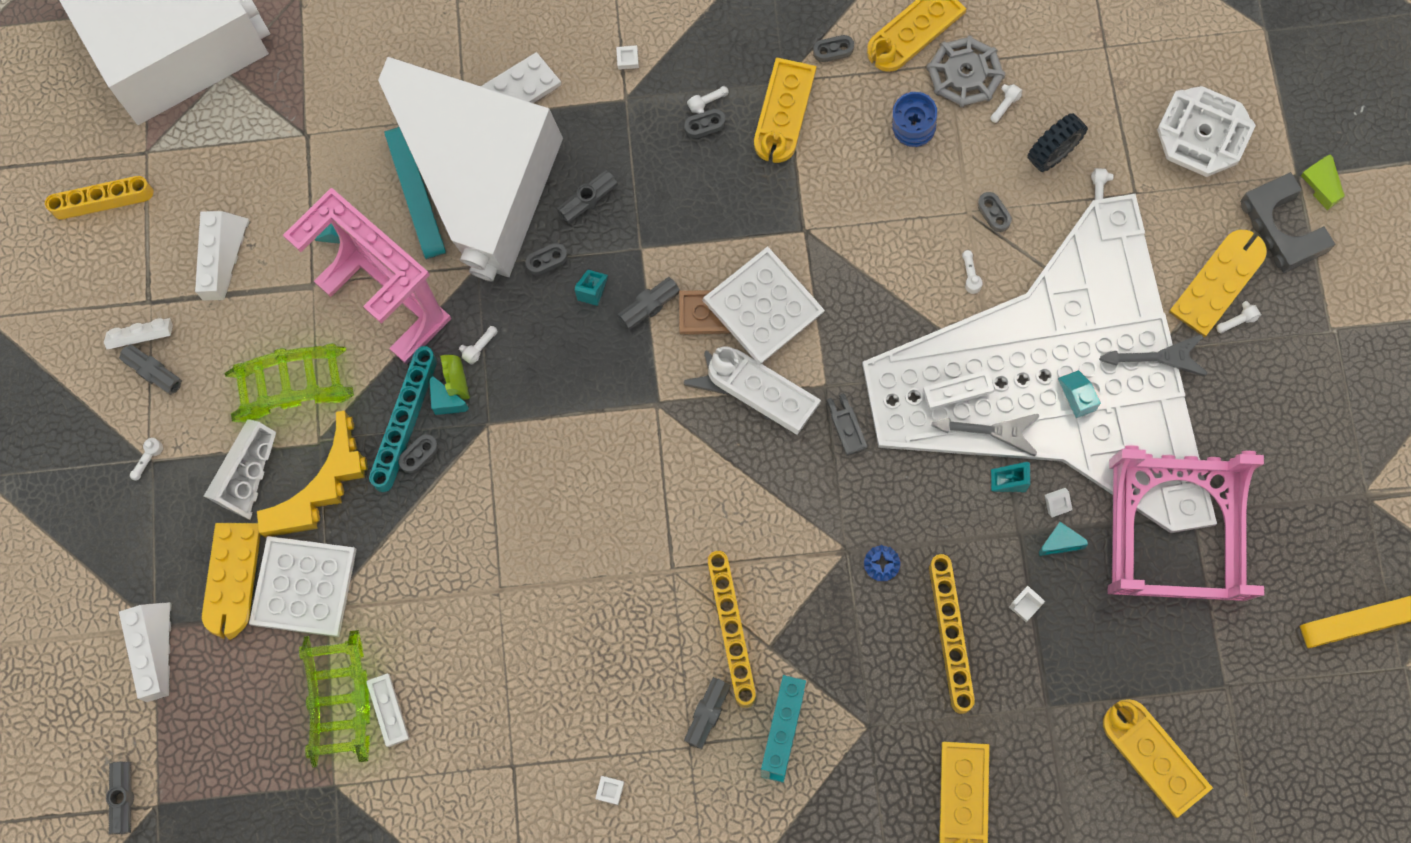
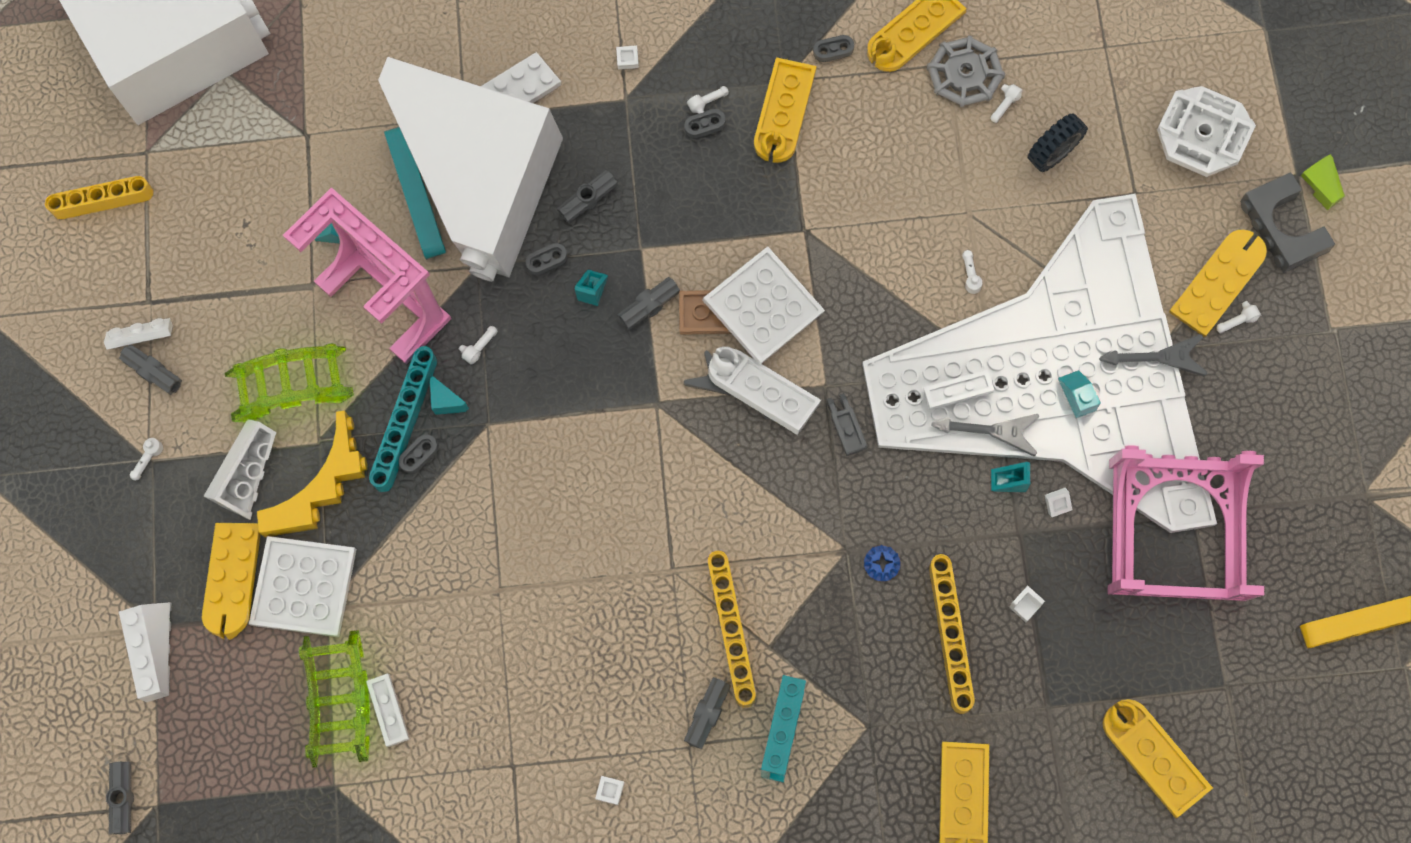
(217, 252): white wedge -> none
(454, 376): lime slope -> none
(914, 108): blue wheel -> none
(994, 213): dark grey plate -> none
(1063, 540): teal slope -> none
(1099, 178): white piece -> none

